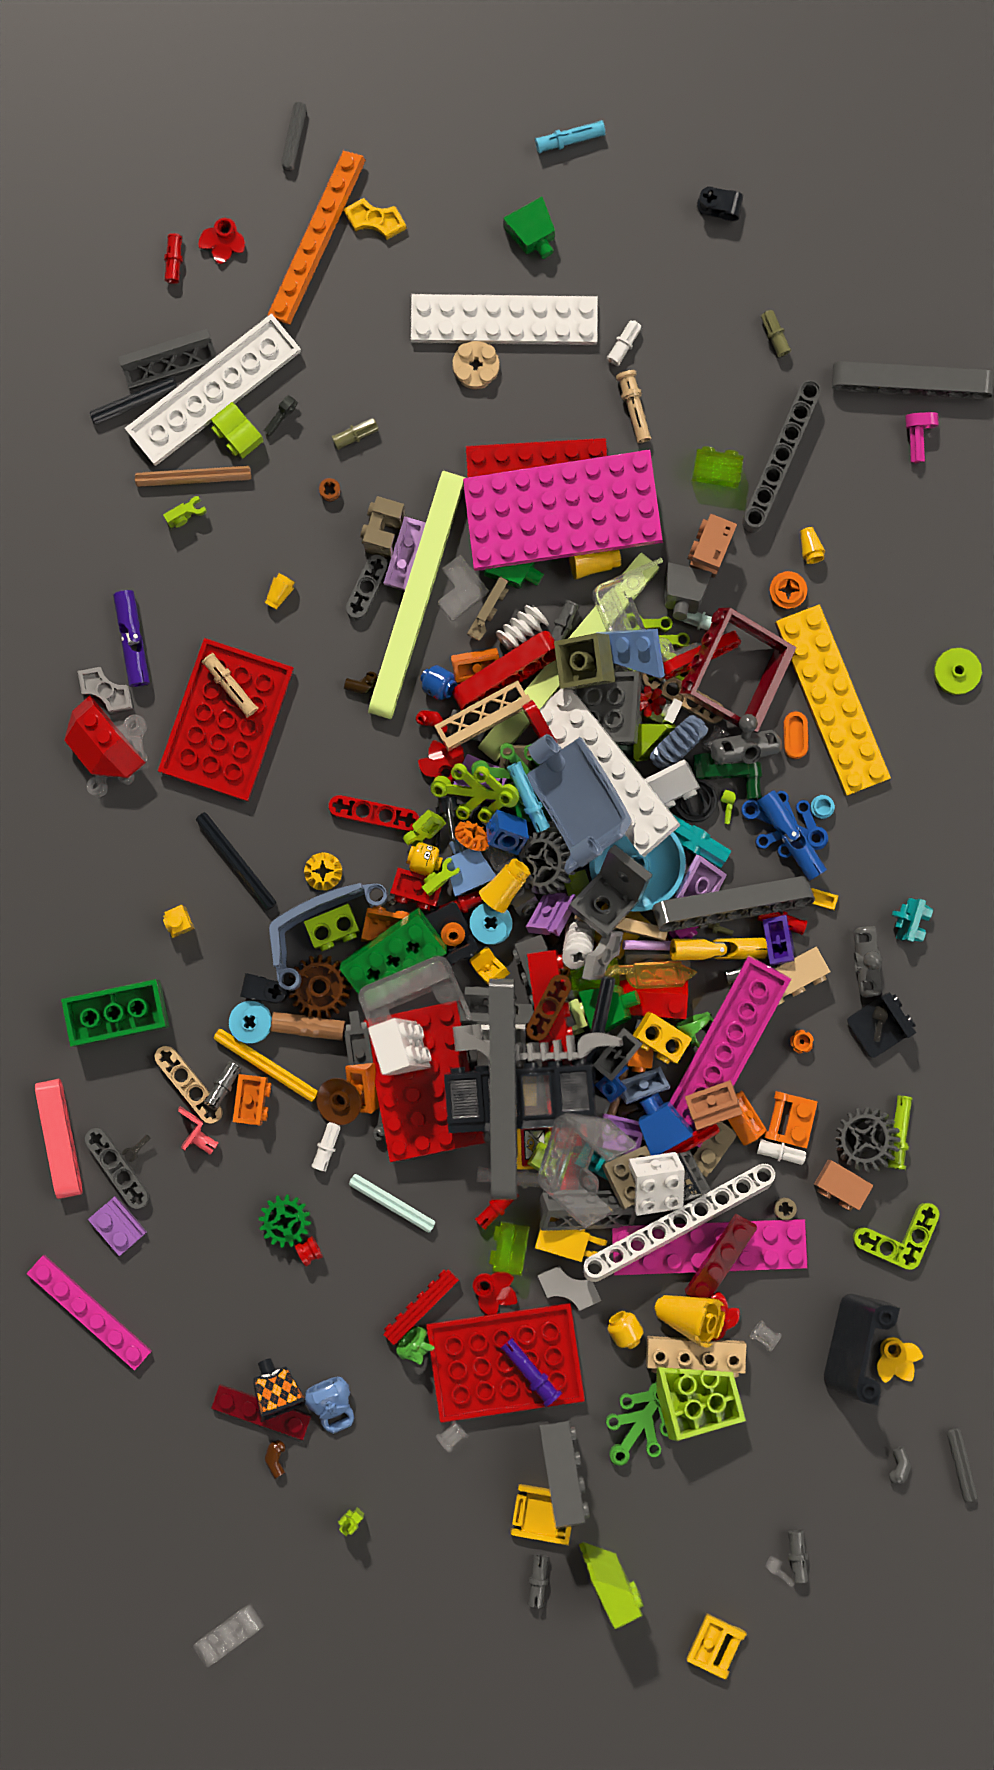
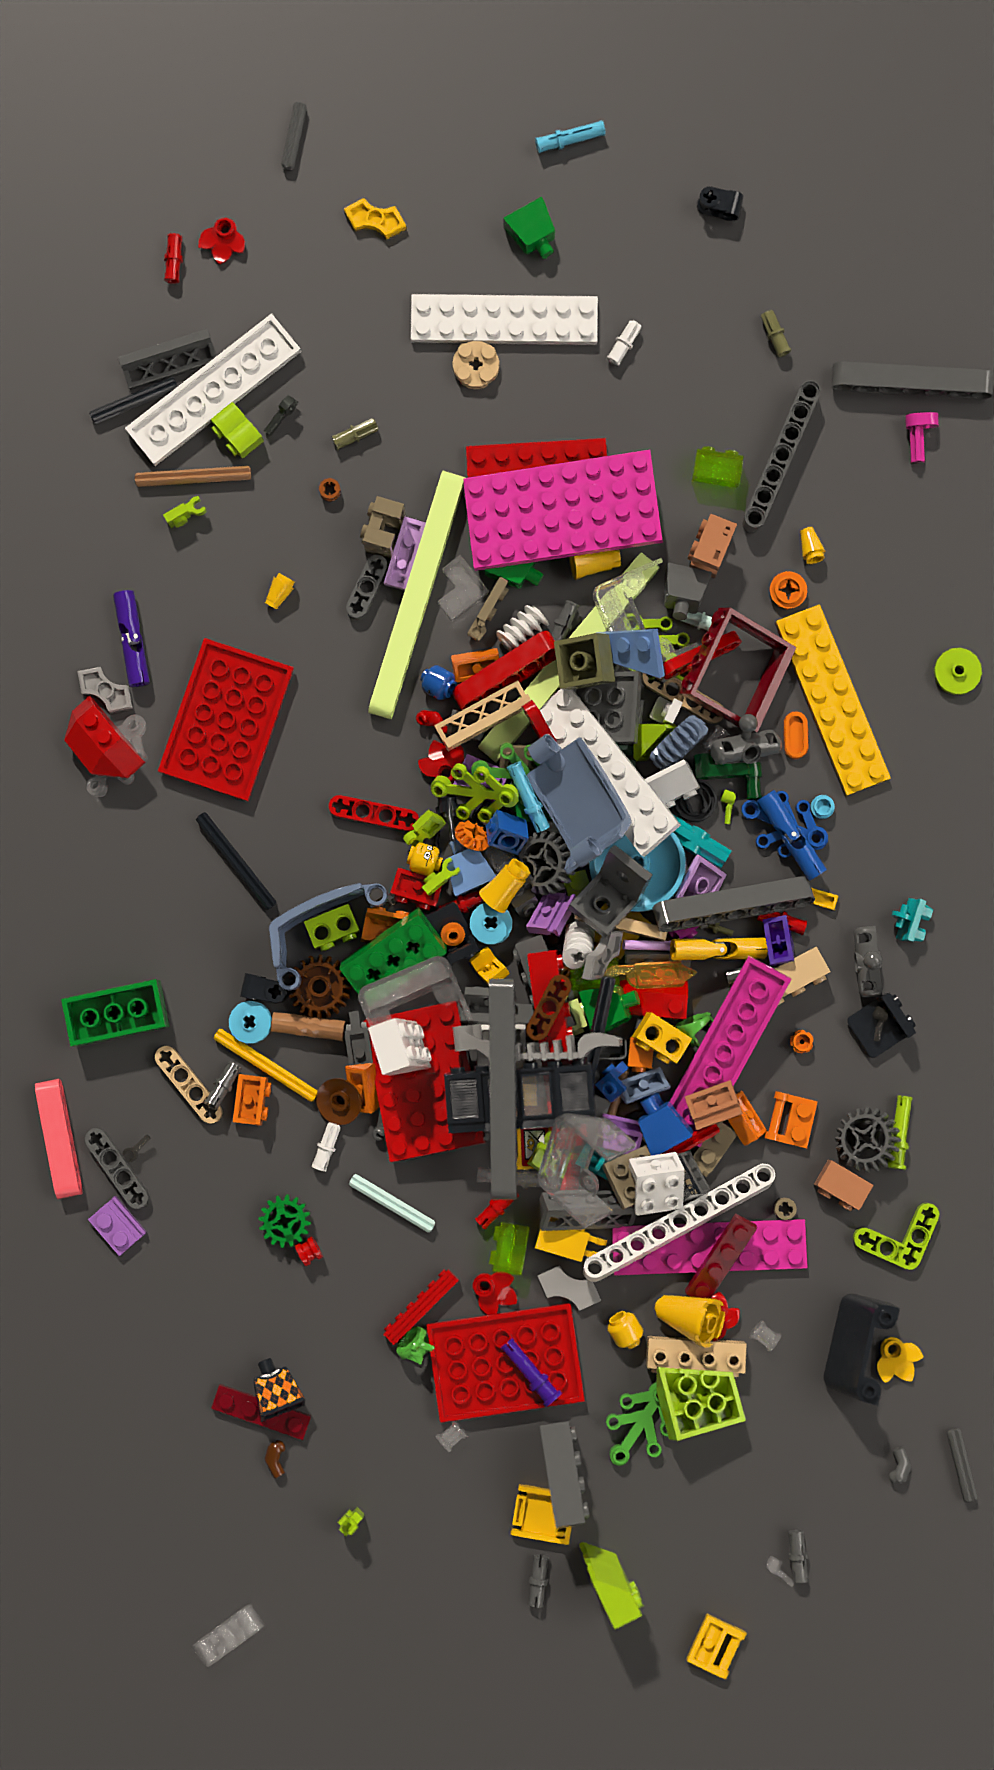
(89, 1312): dark pink plate -> none
(178, 921): yellow brick -> none
(196, 1136): coral bracket -> none
(212, 665): tan pin -> none
(316, 237): orange plate -> none
(329, 1401): medium blue piece -> none
(331, 879): yellow gear -> none
(363, 685): dark brown arm -> none
(616, 1057): dark grey slope -> none
(642, 433): tan pin -> none
(653, 706): red plant -> none
(781, 1152): white axle -> none

